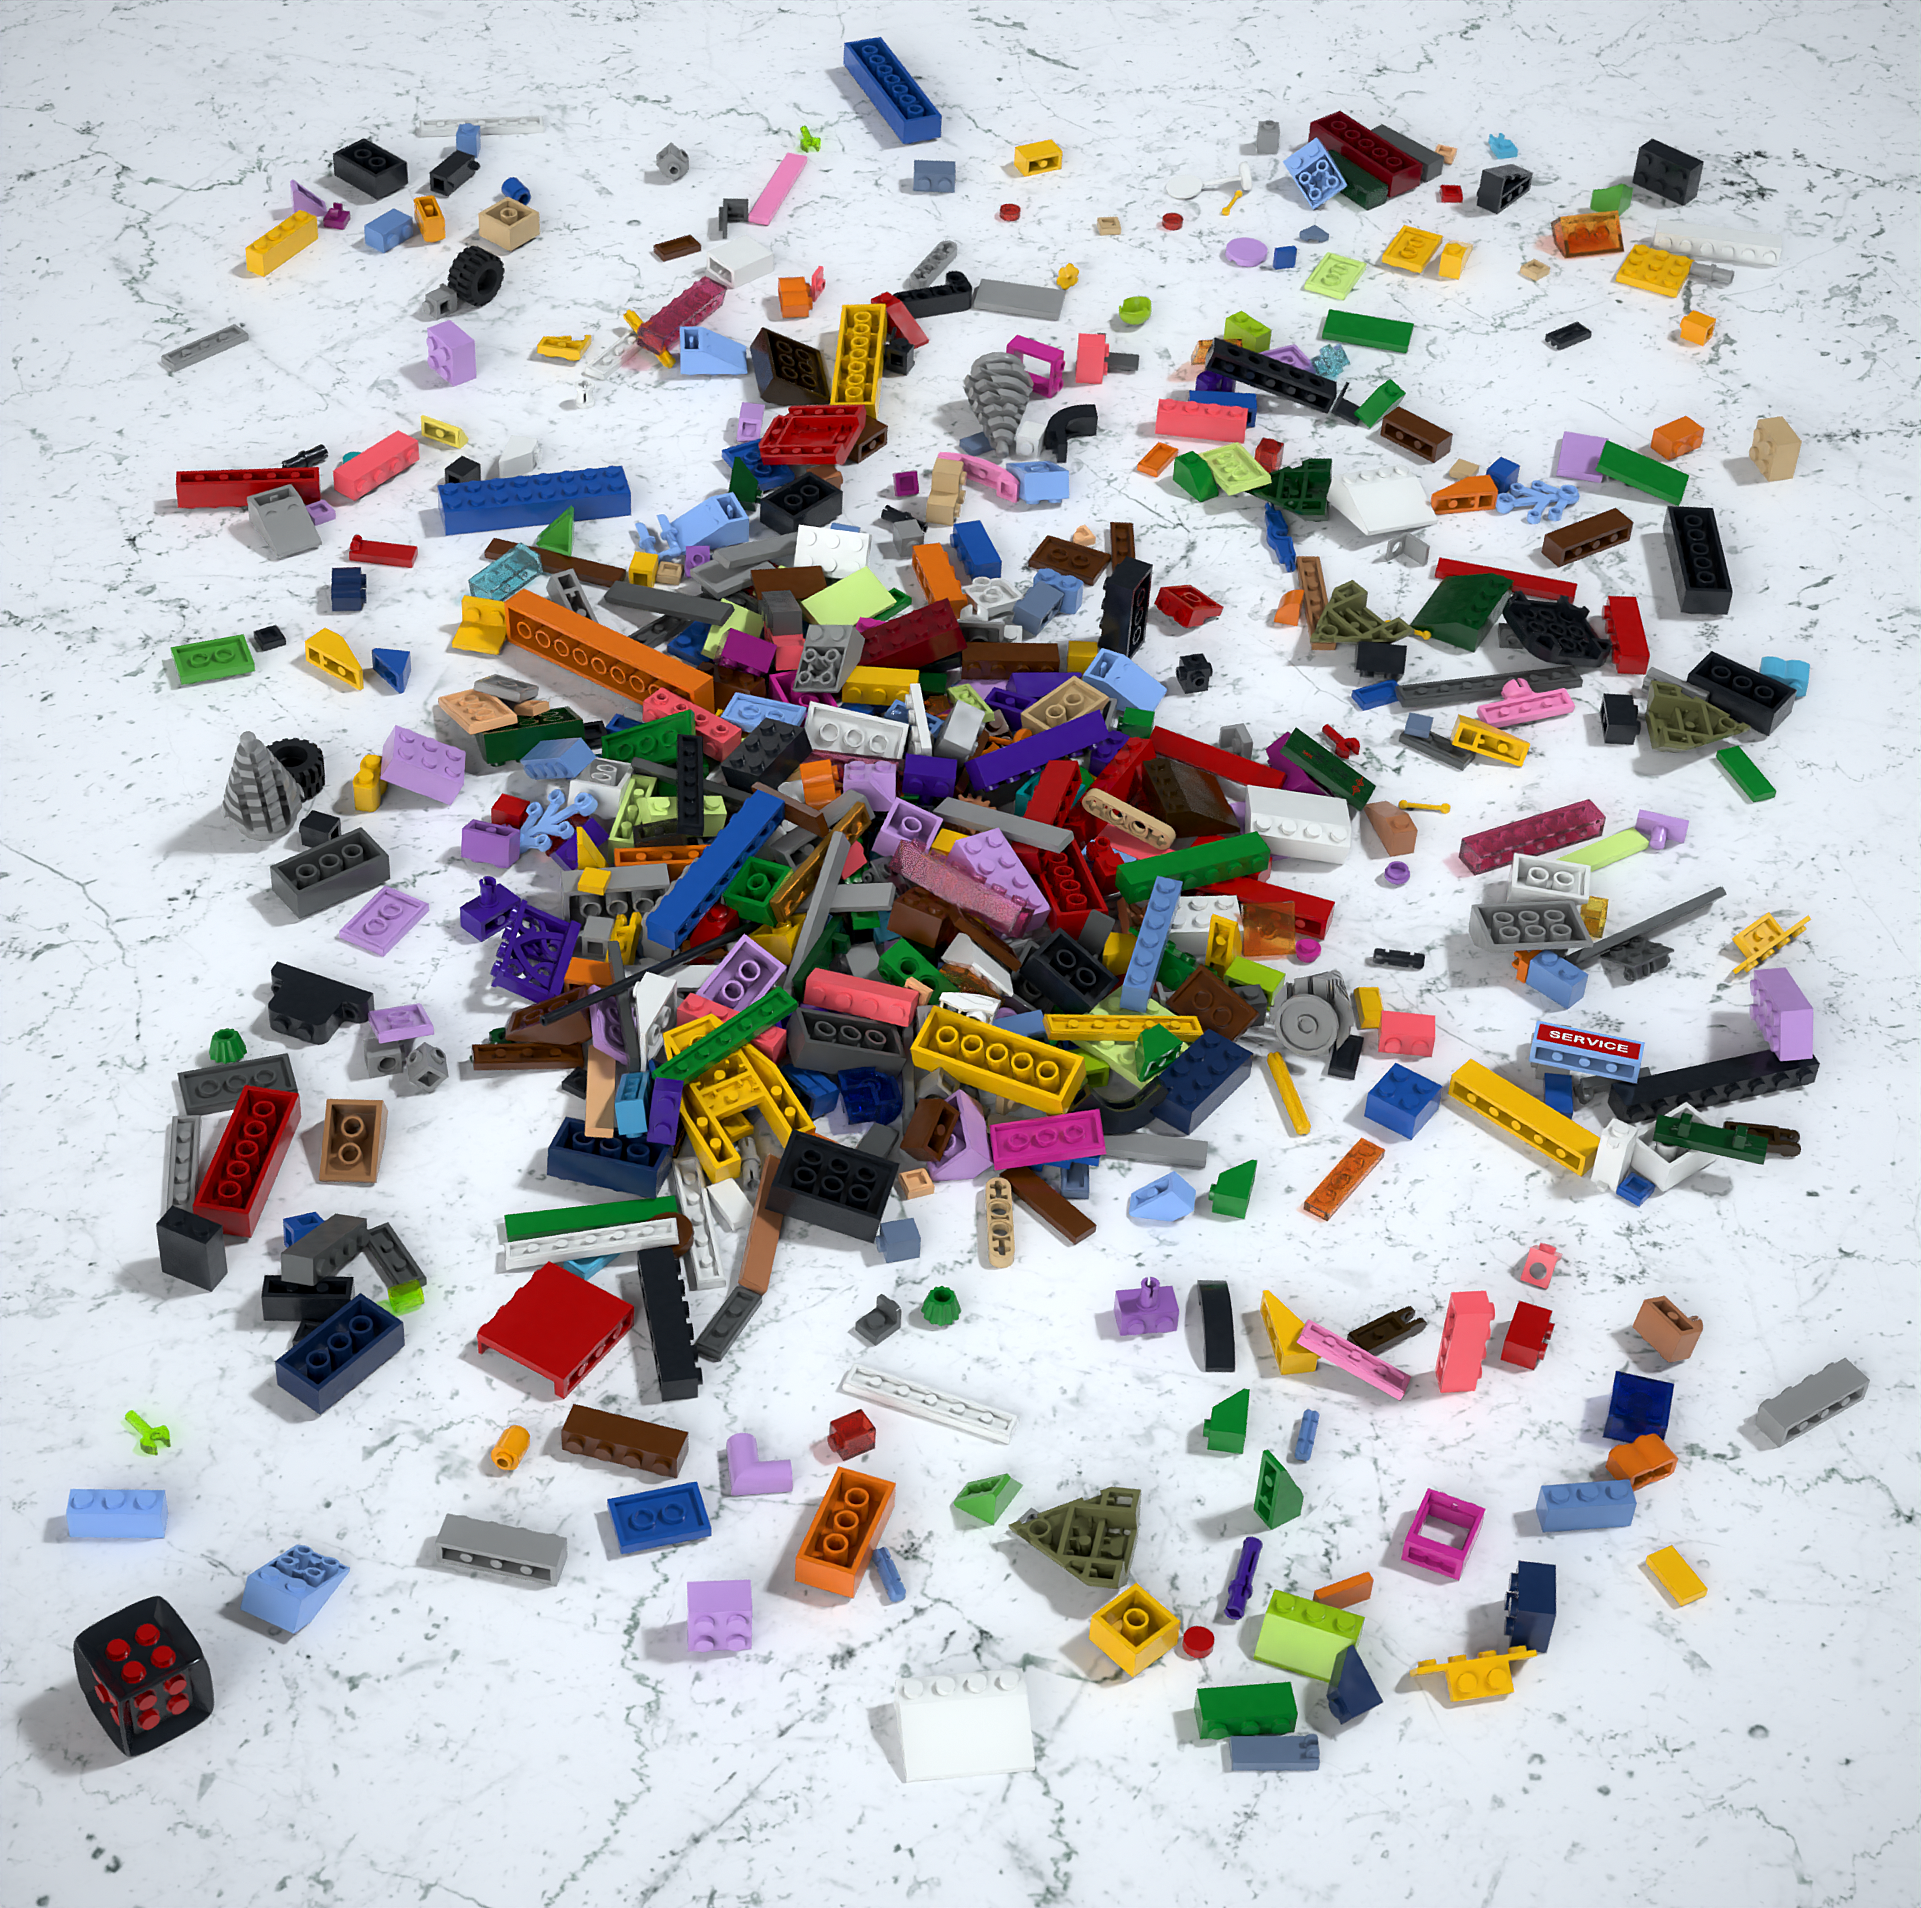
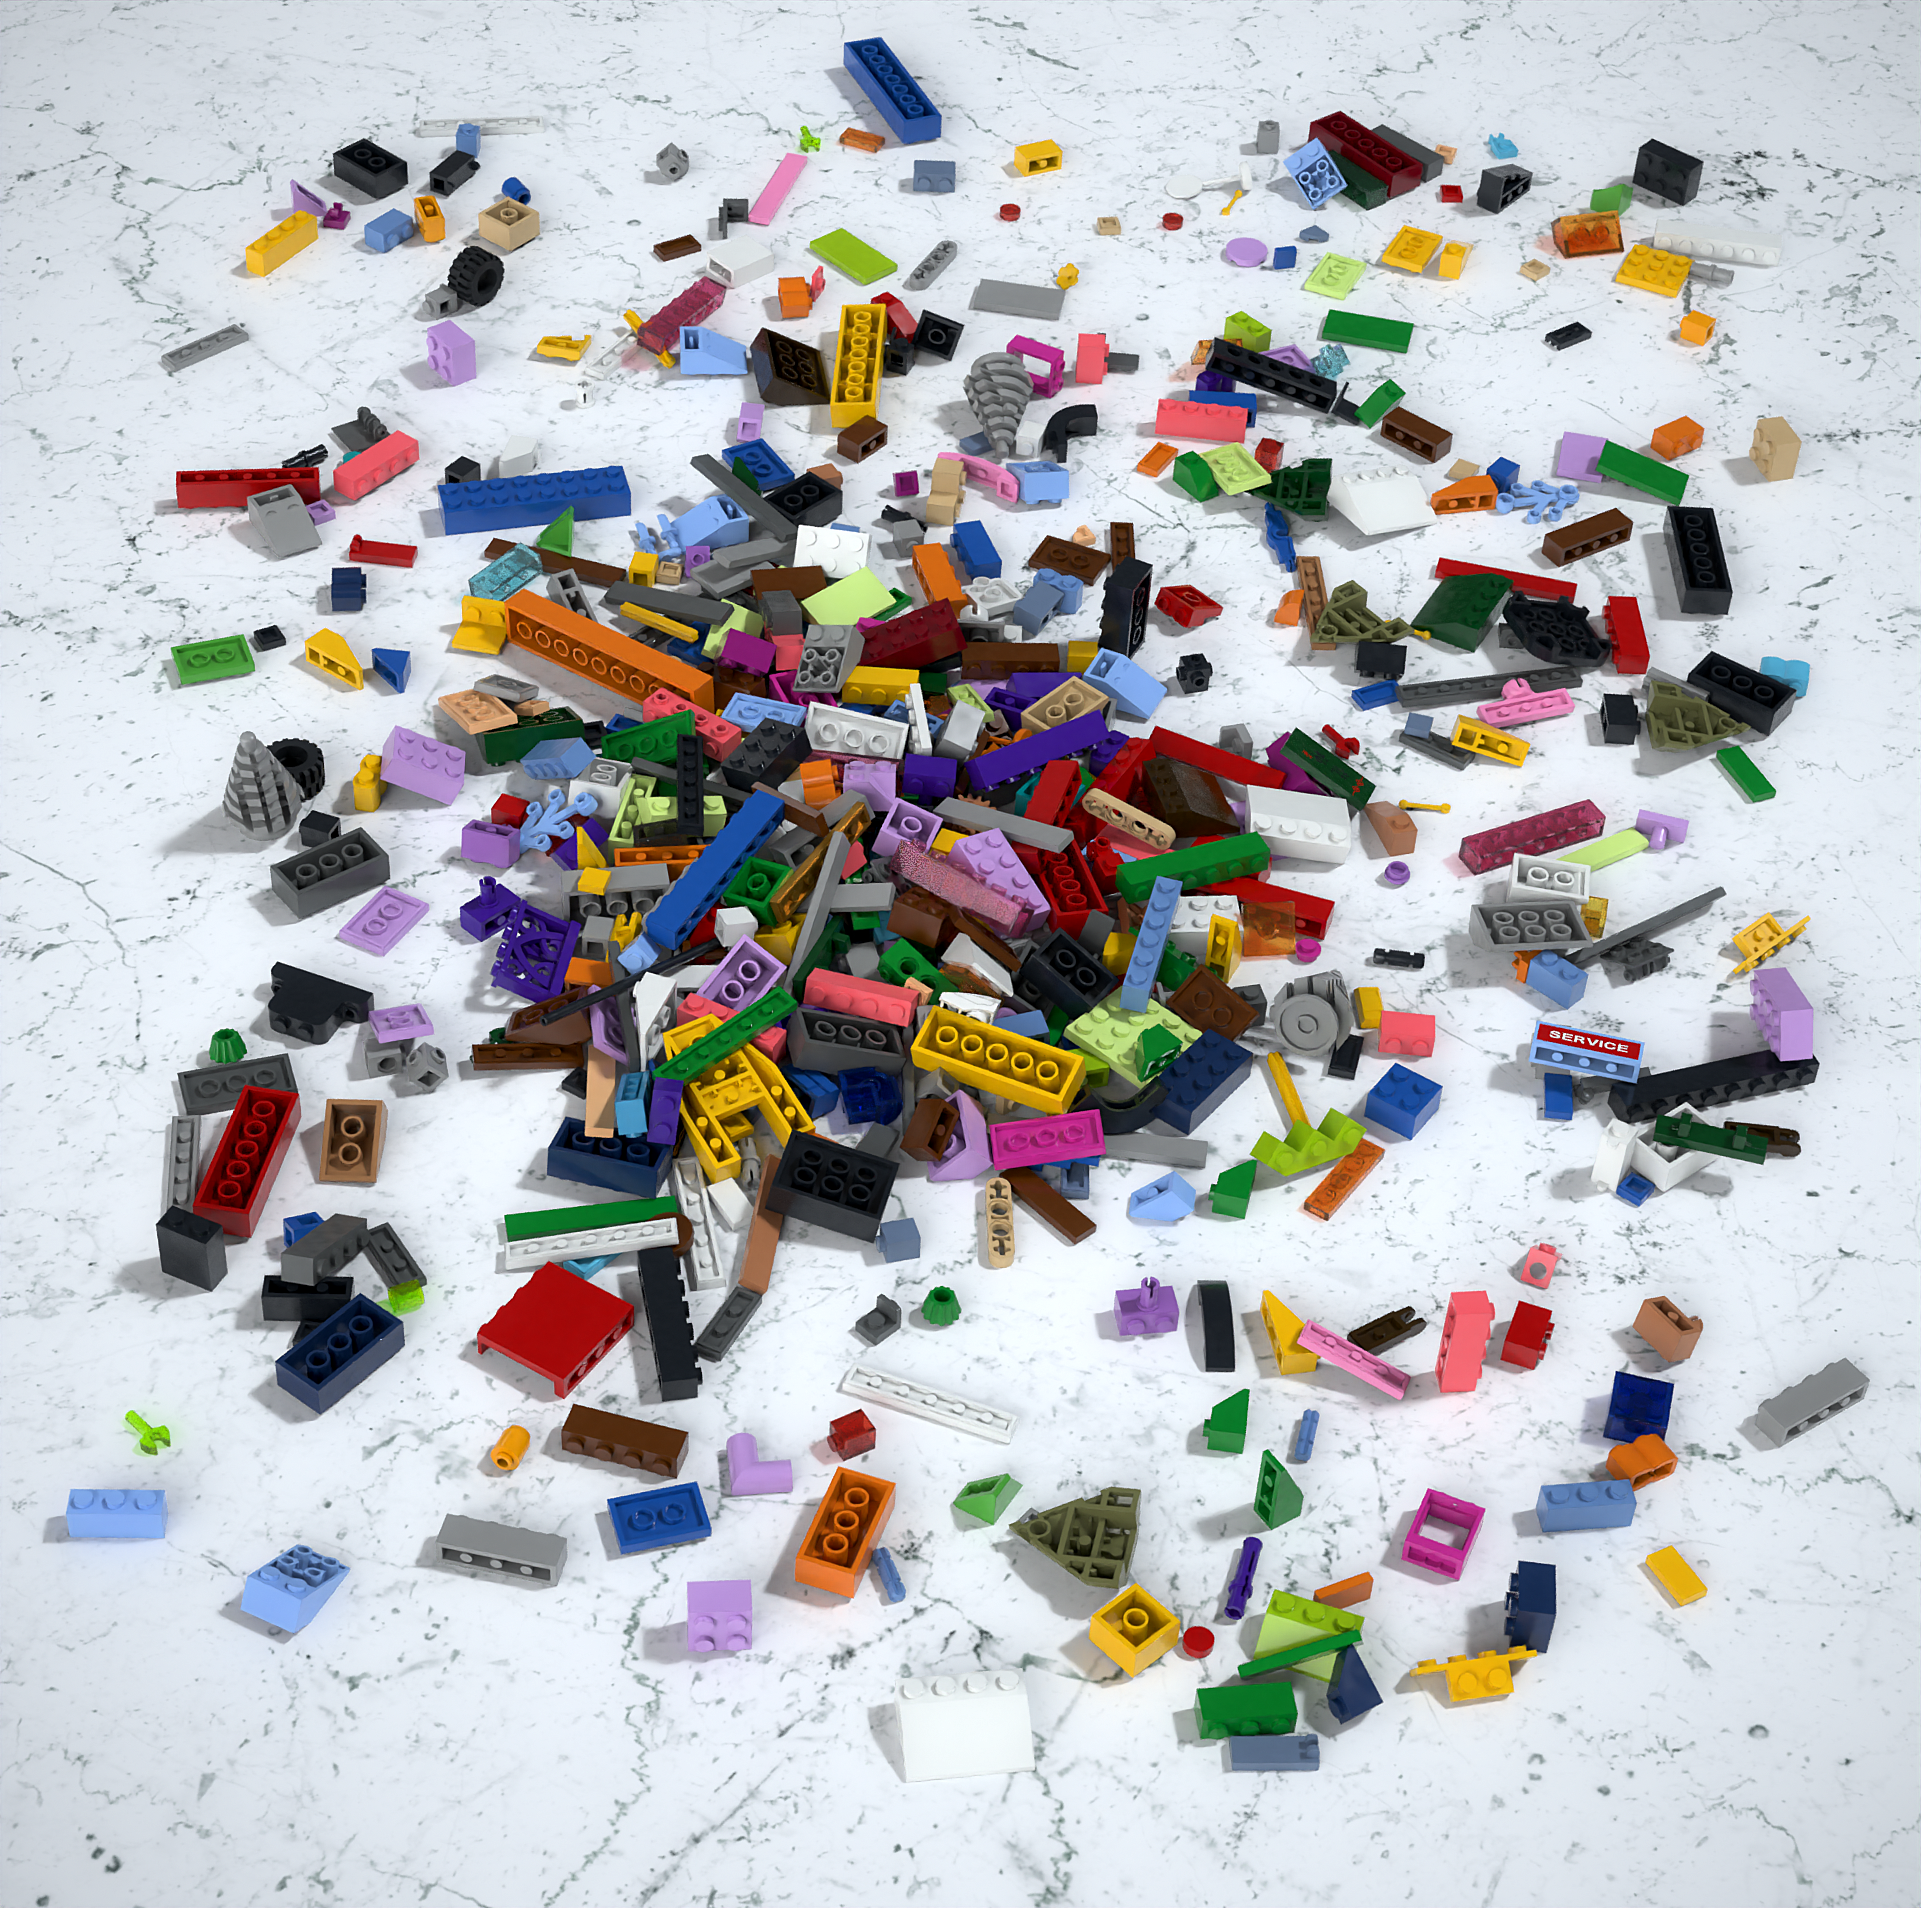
(144, 1675): black piece -> none
(361, 432): none -> dark grey hinge
(443, 432): light yellow slope -> none
(639, 953): none -> light blue brick
(659, 622): none -> yellow axle
(733, 924): none -> white brick
(745, 497): none -> dark grey tile
(813, 435): red wedge -> none
(853, 256): none -> lime tile
(862, 140): none -> clear orange tile
(916, 1183): light nougat tile -> none
(937, 335): none -> black slope
(939, 300): black beam -> none
(1117, 1027): yellow tile -> none
(1135, 310): lime hair -> none
(1136, 723): green brick -> none
(1247, 972): lime brick -> none
(1299, 1655): none -> green tile
(1307, 1146): none -> lime brick
(1409, 546): light grey bracket -> none
(1525, 1116): yellow brick -> none

